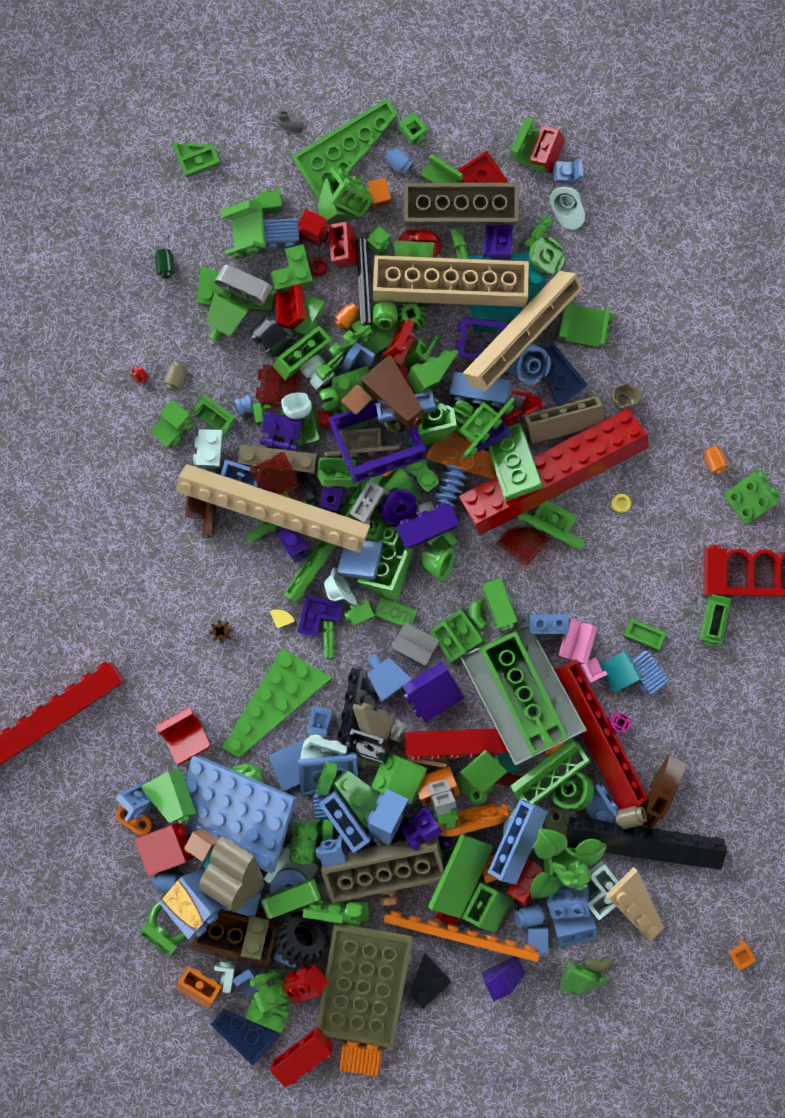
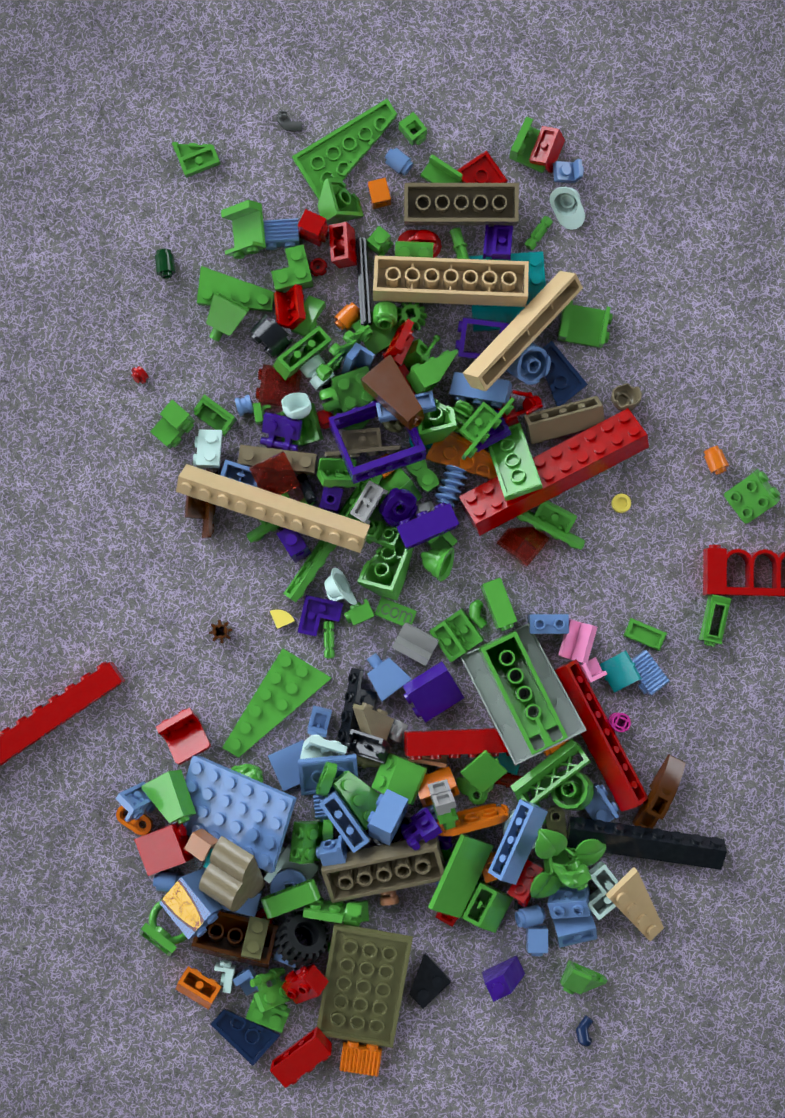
(175, 376): dark tan brick -> none
(243, 285): light grey beam -> none
(270, 201): bright green brick -> none
(351, 193): bright green bracket -> none
(356, 399): nougat panel -> none
(361, 564): medium blue tile -> none
(470, 937): orange plate -> none
(546, 256): bright green tile -> none
(582, 1031): none -> dark blue arm
(598, 966): olive arm -> none
(631, 817): dark tan brick -> none
(742, 956): orange panel -> none

